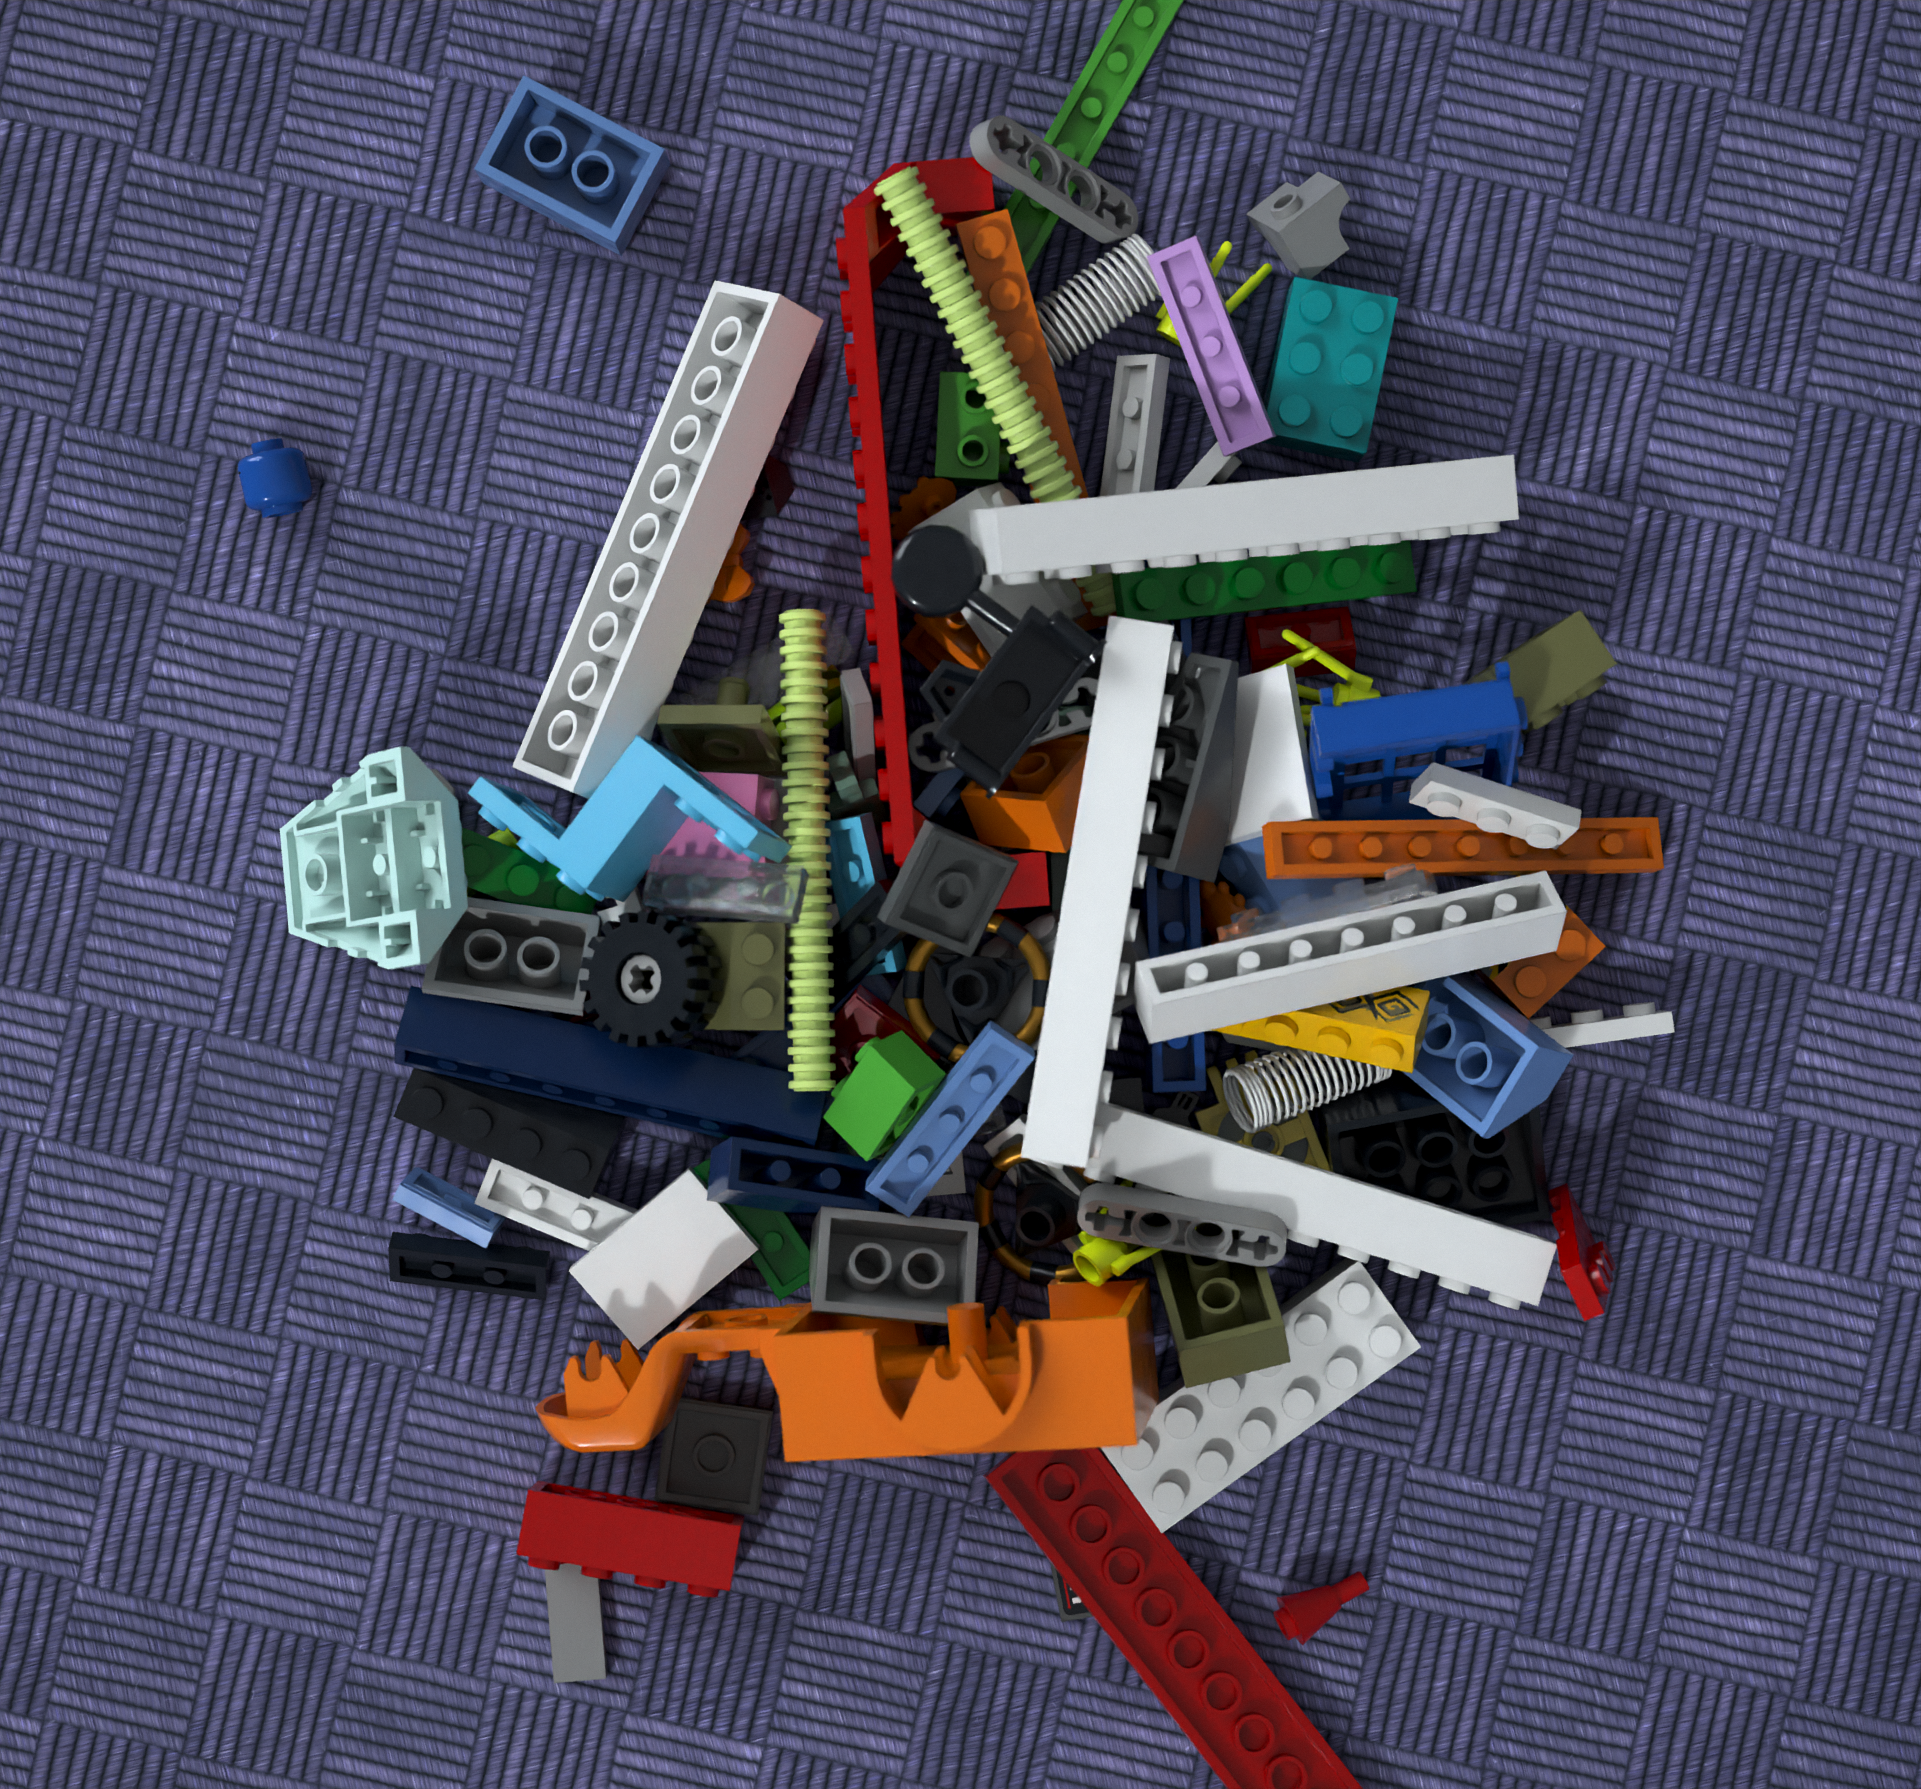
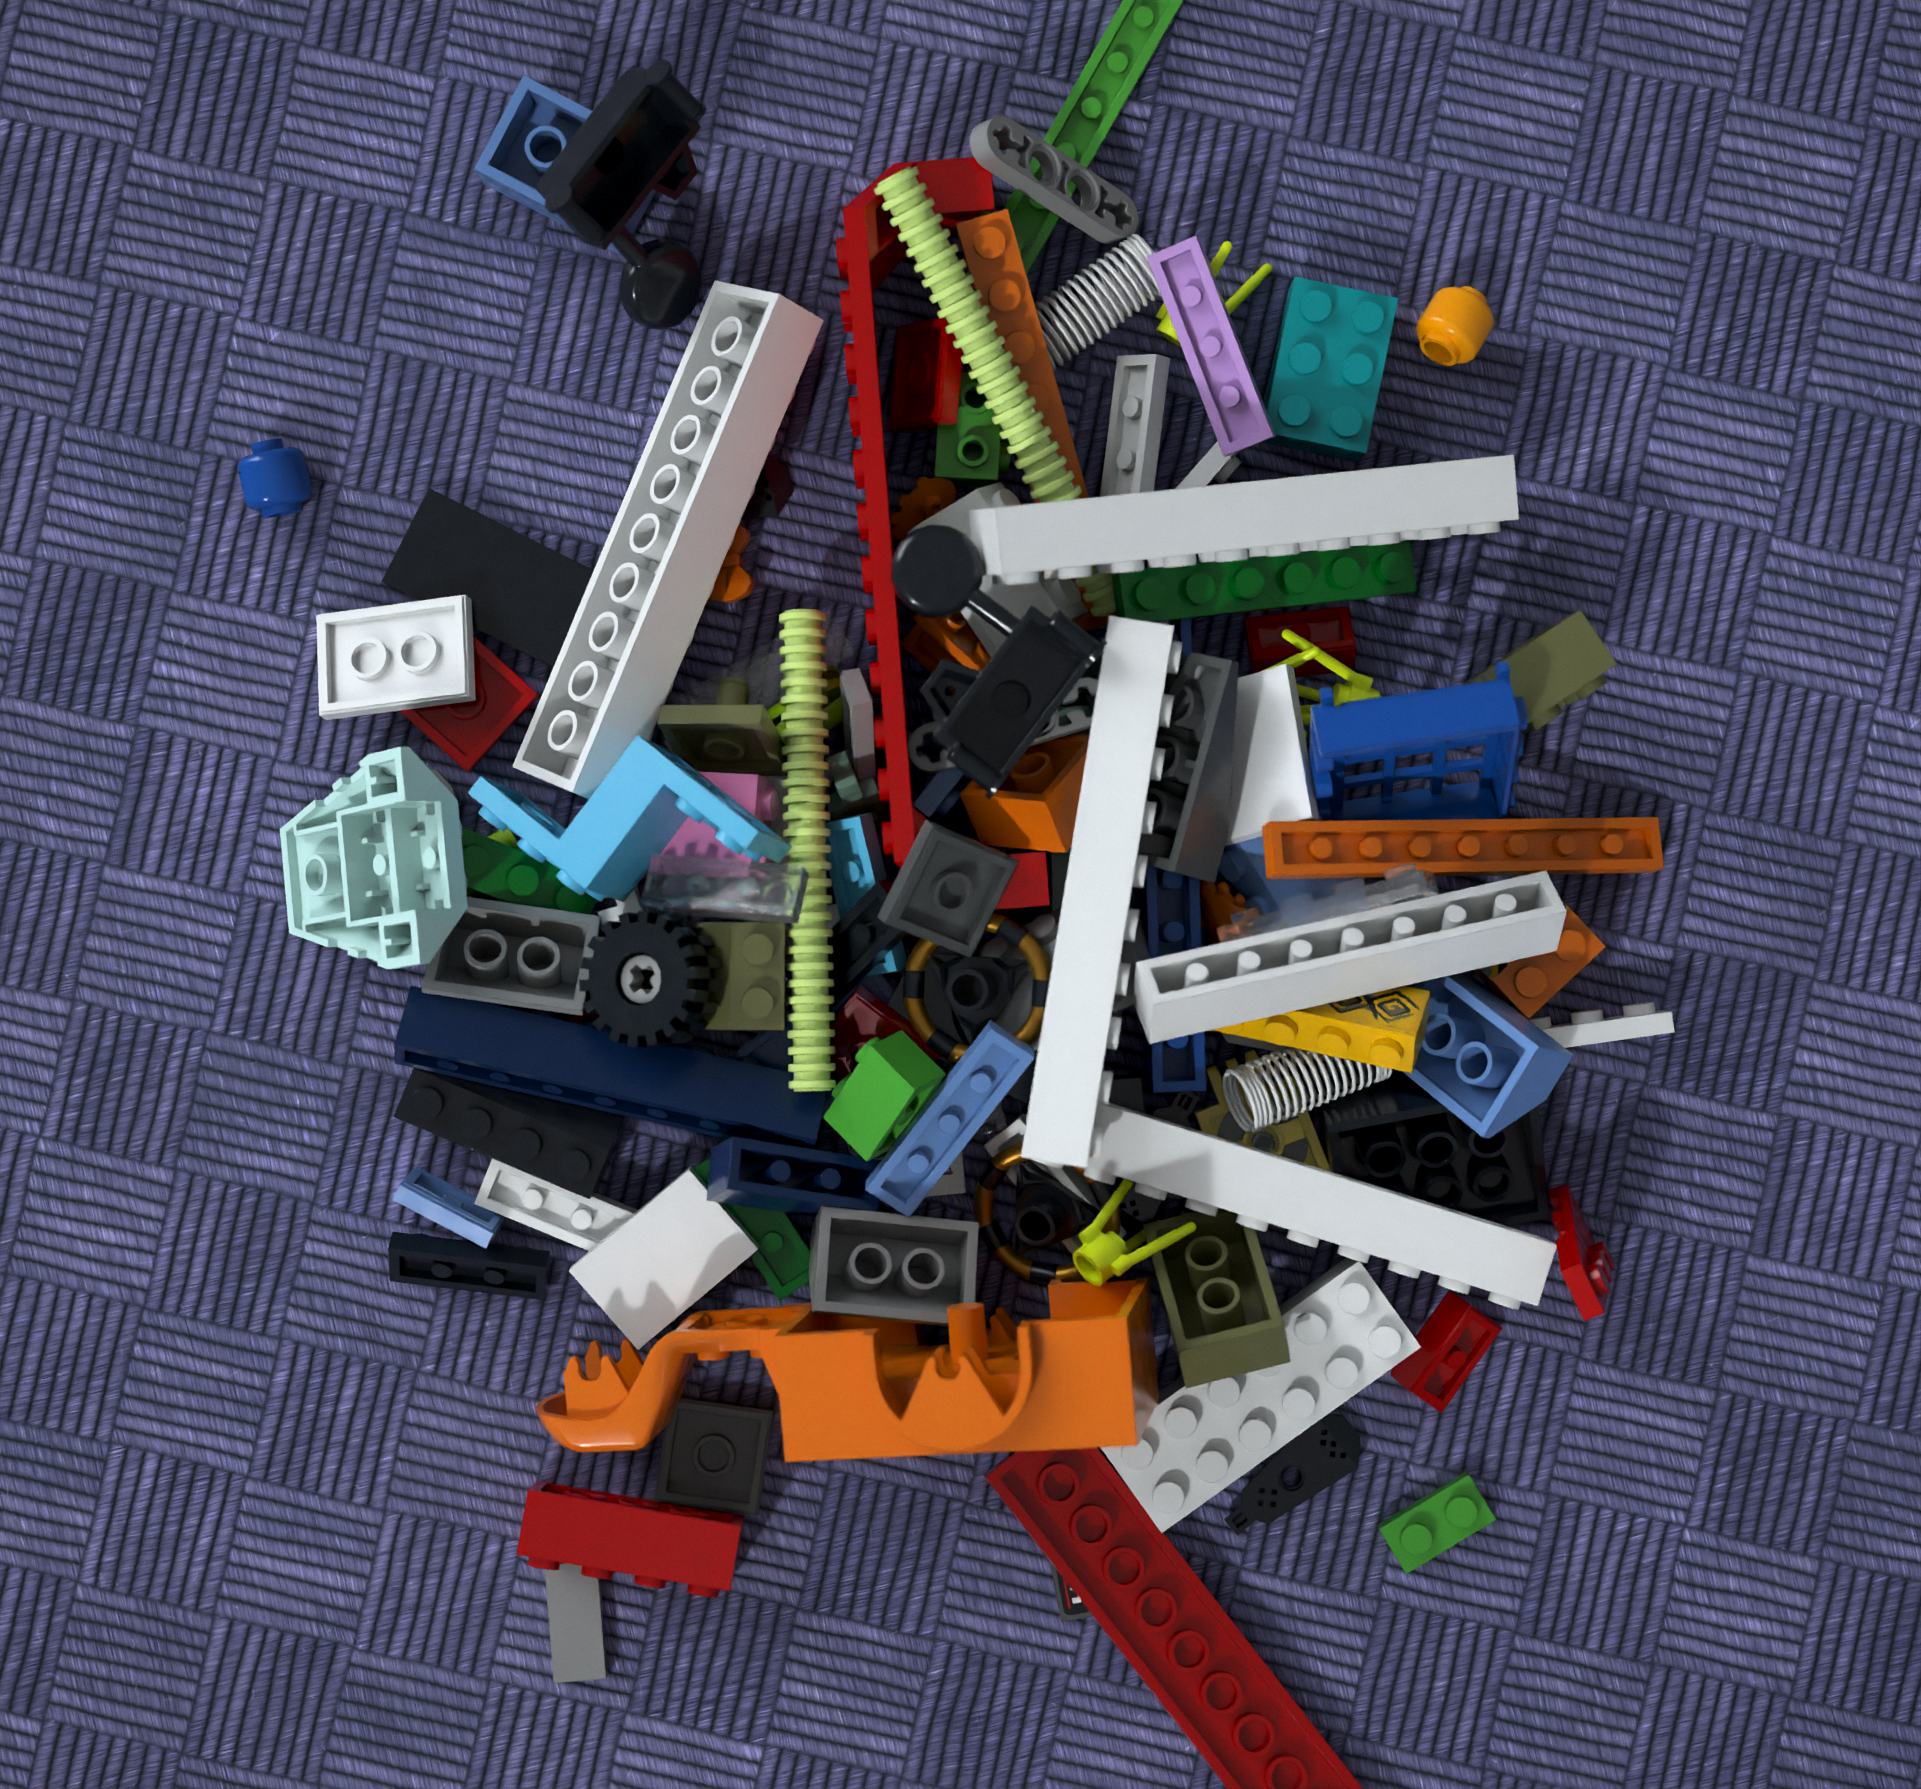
(395, 657): none -> white tile
(474, 727): none -> red plate
(515, 584): none -> black tile
(608, 169): none -> black piece
(924, 377): none -> red tile
(1180, 1232): light grey beam -> none
(1304, 223): light grey brick -> none
(1307, 1611): red cone -> none
(1316, 1468): none -> black piece
(1436, 1522): none -> bright green plate
(1449, 1351): none -> red slope
(1454, 325): none -> light orange head
(1494, 806): white plate -> none

